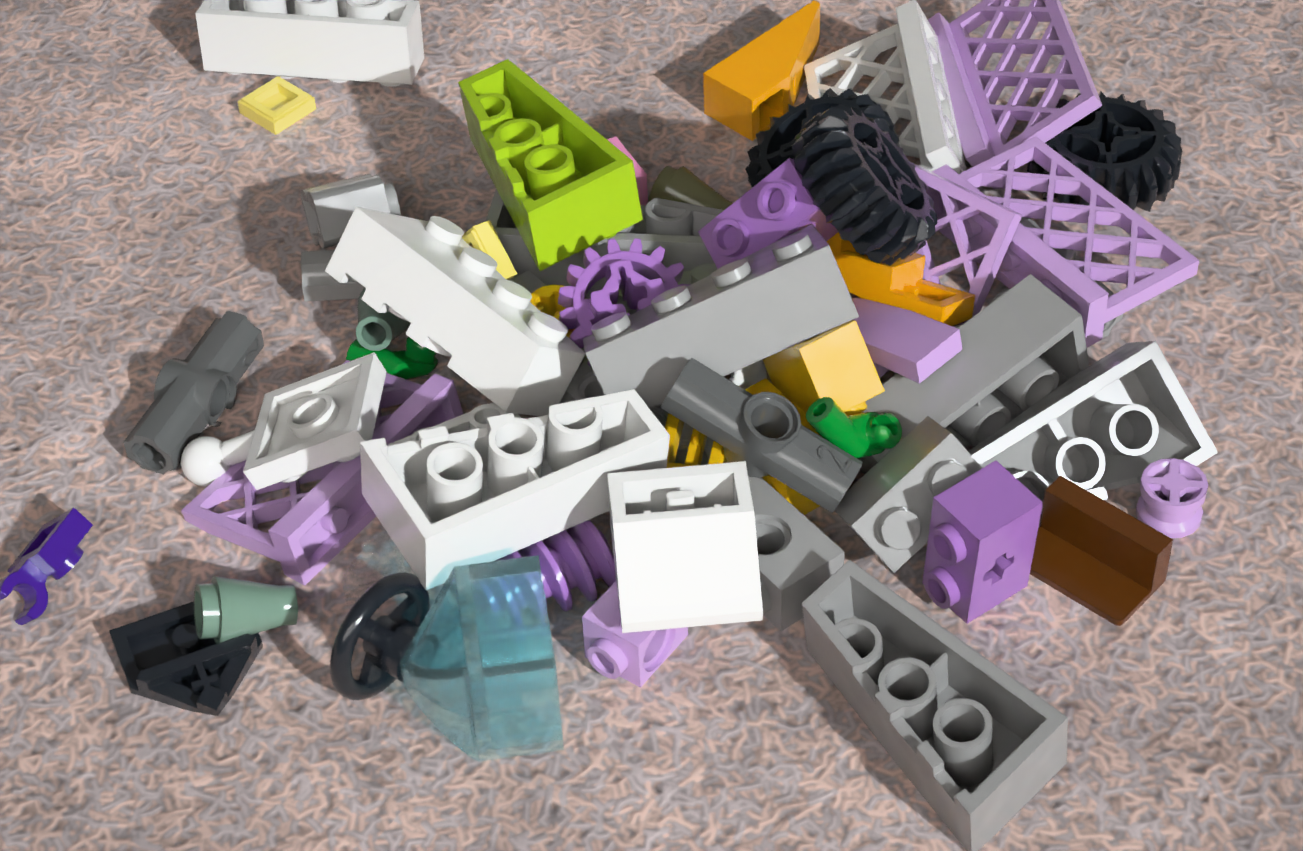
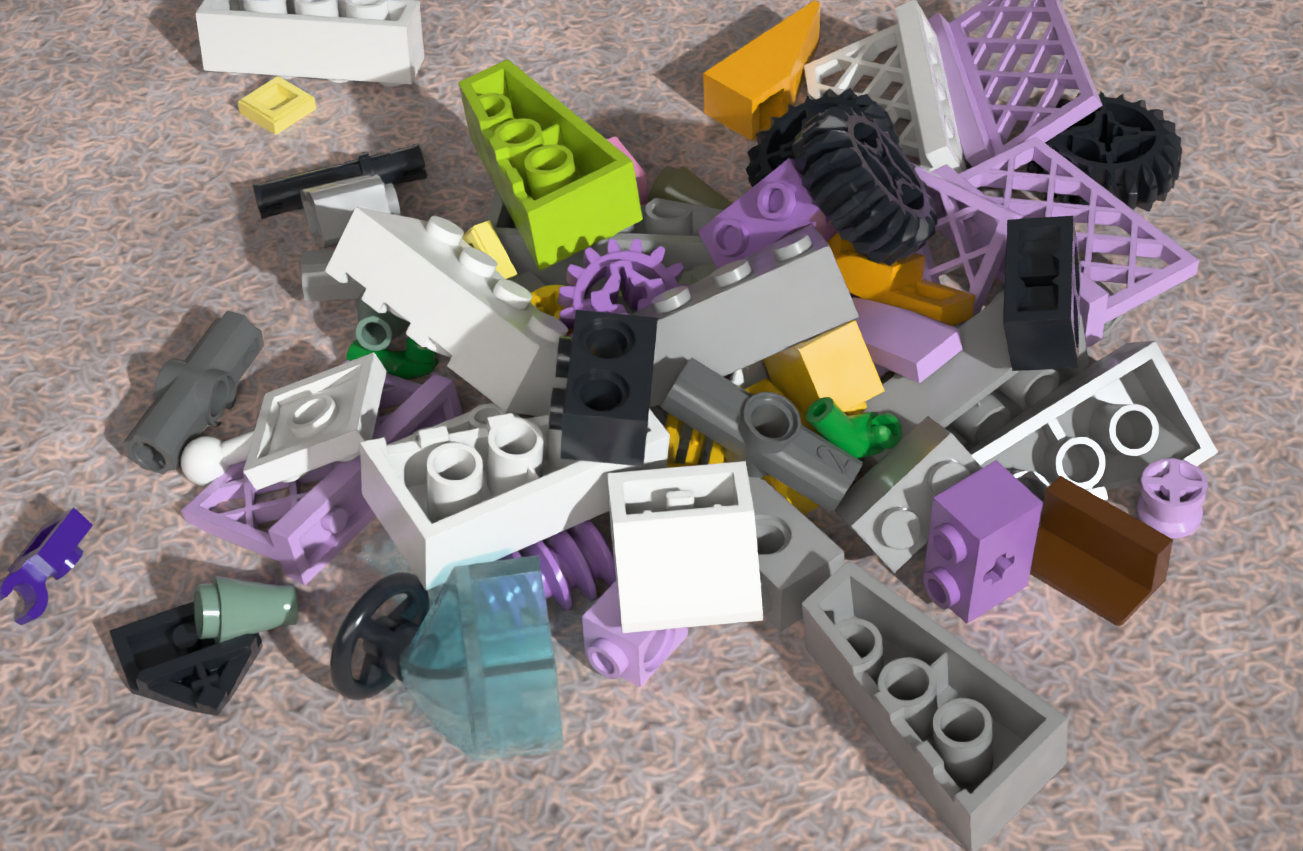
(392, 167): none -> black pin
(606, 388): none -> black brick
(1042, 293): none -> black brick

